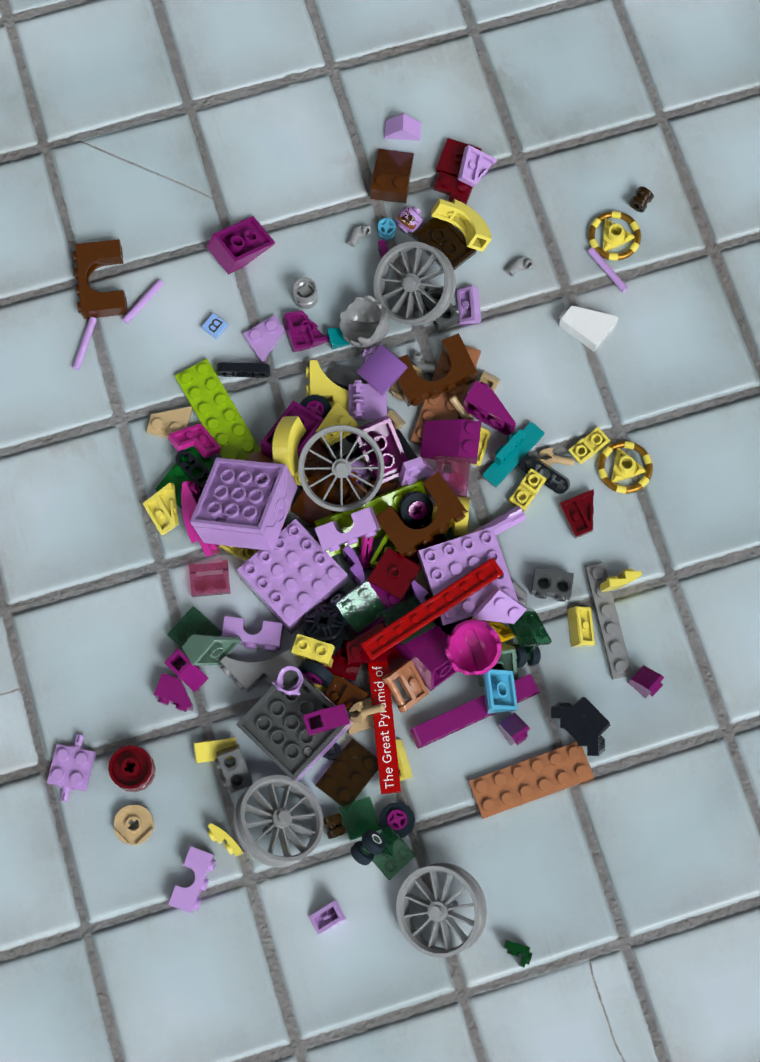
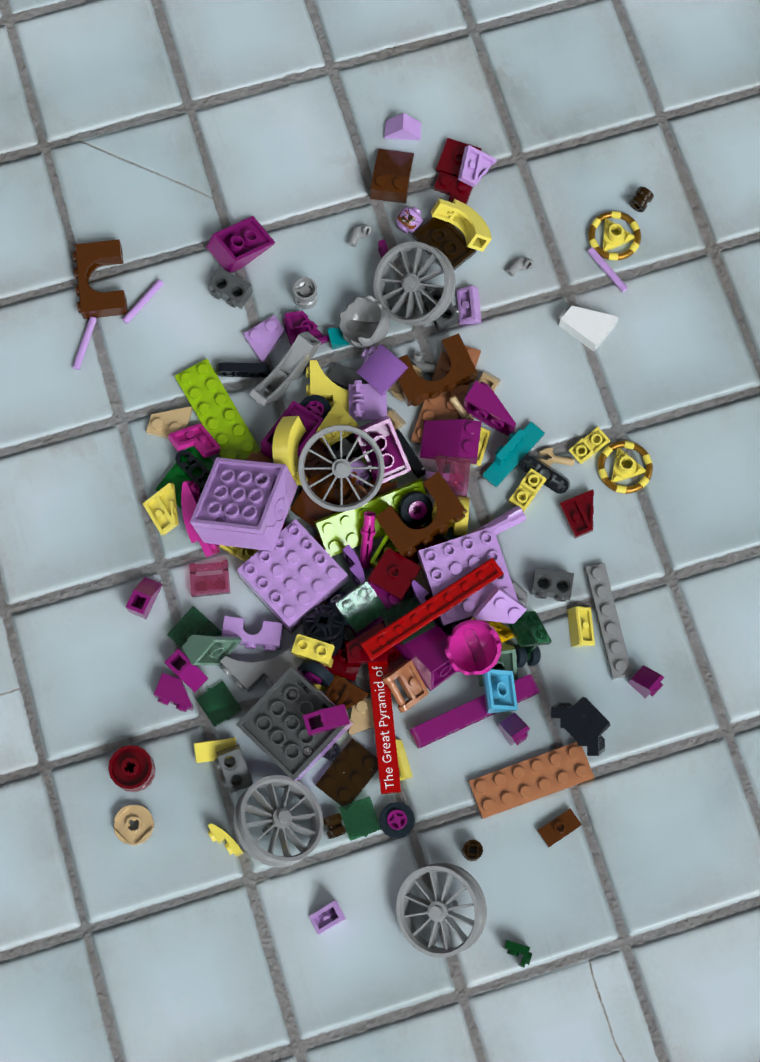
(71, 768): lavender plate -> none
(143, 597): none -> magenta slope
(188, 898): lavender arch -> none
(214, 326): light blue tile -> none
(218, 704): none -> clear green piece
(233, 285): none -> dark grey brick
(288, 370): none -> light grey arch
(294, 690): lavender piece -> none
(364, 524): lavender arch -> none
(365, 711): tan bar -> none
(384, 849): clear green plate -> none
(386, 224): medium azure wheel -> none
(414, 470): lavender wing -> none
(472, 850): none -> dark brown wheel
(559, 828): none -> reddish brown plate
(620, 580): light yellow slope -> none

